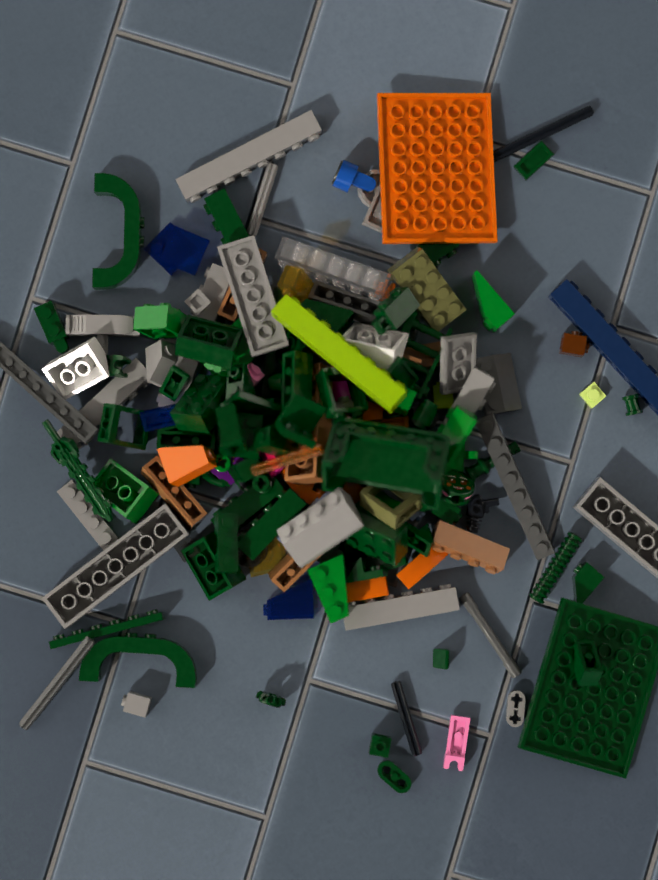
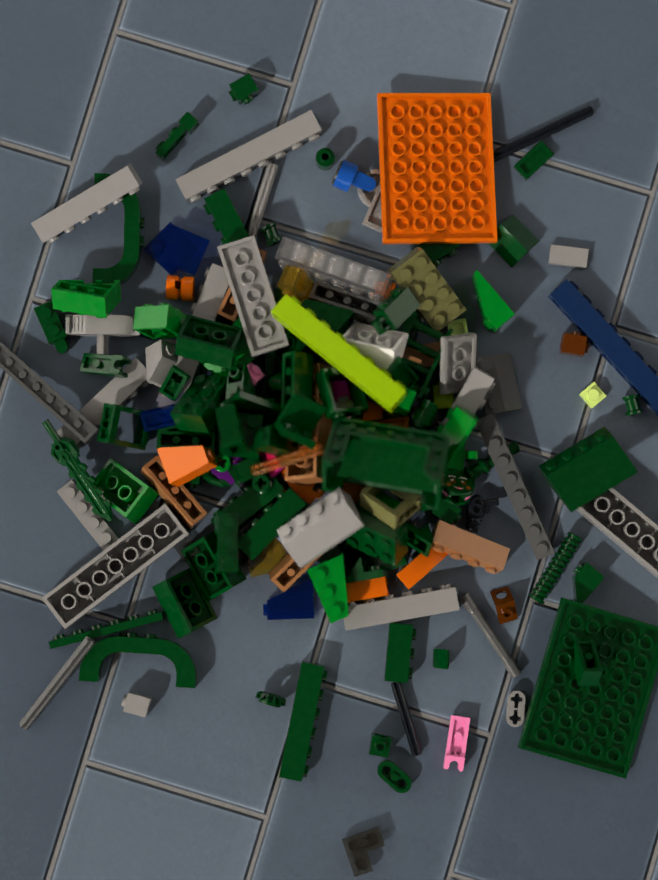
(78, 368): white slope -> none
(86, 298): none -> green wedge
(87, 203): none -> light grey brick
(184, 603): none -> dark green slope
(186, 291): none -> orange wheel
(188, 124): none -> dark green plate
(197, 302): light grey plate -> none
(243, 90): none -> dark green brick
(271, 234): none -> dark green bush
(302, 720): none -> dark green brick
(325, 164): none -> dark green brick
(358, 846): none -> clear smoke plate
(399, 652): none -> dark green brick
(459, 326): none -> yellowish green plate
(505, 607): none -> reddish brown bracket
(513, 241): none -> dark green slope
(568, 256): none -> light grey tile
(587, 469): none -> dark green slope

